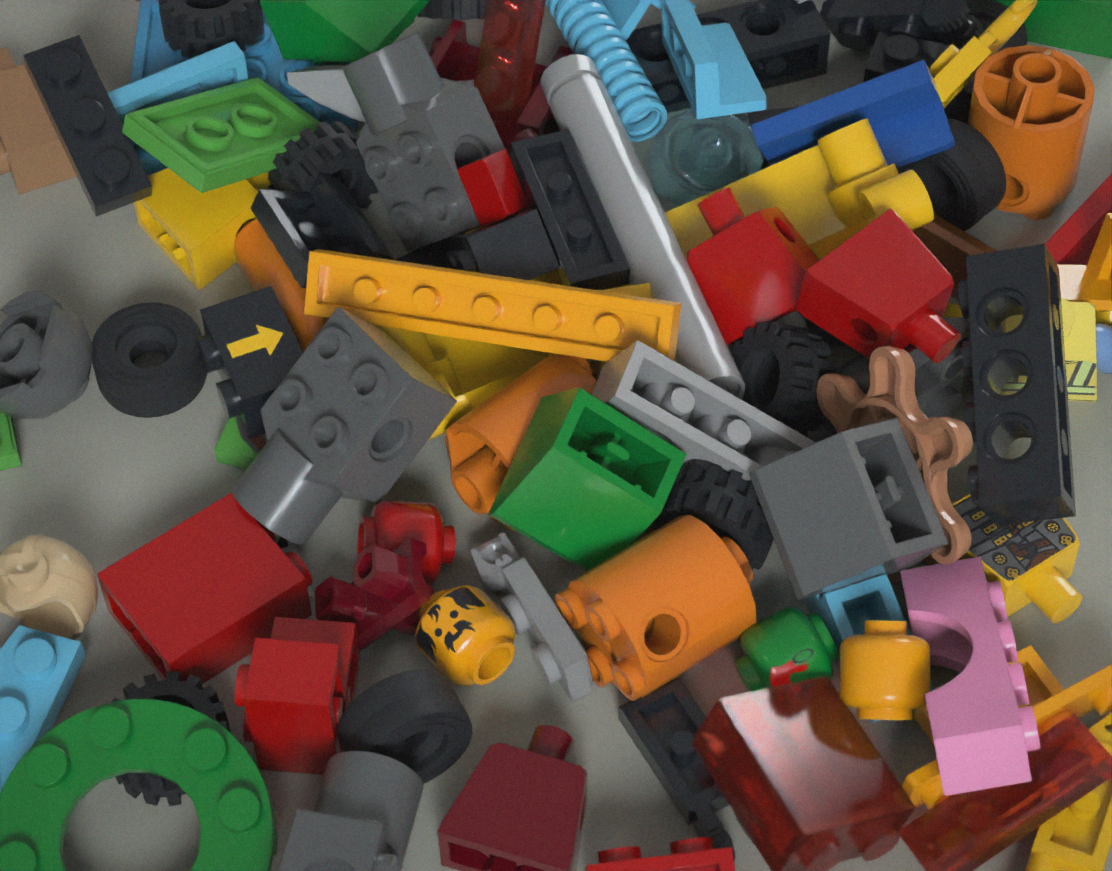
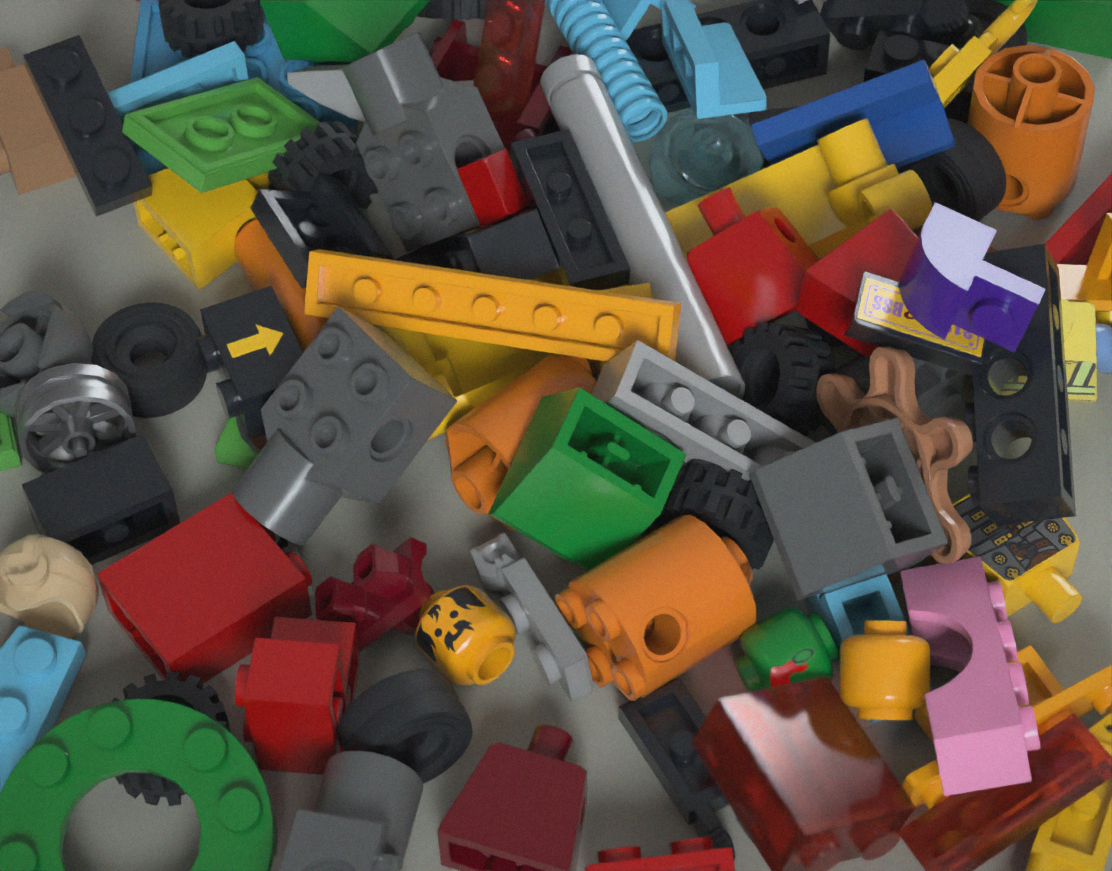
(75, 426): none -> flat silver wheel
(104, 501): none -> black brick
(397, 521): red head -> none
(883, 320): none -> slope
(953, 285): none -> dark purple brick

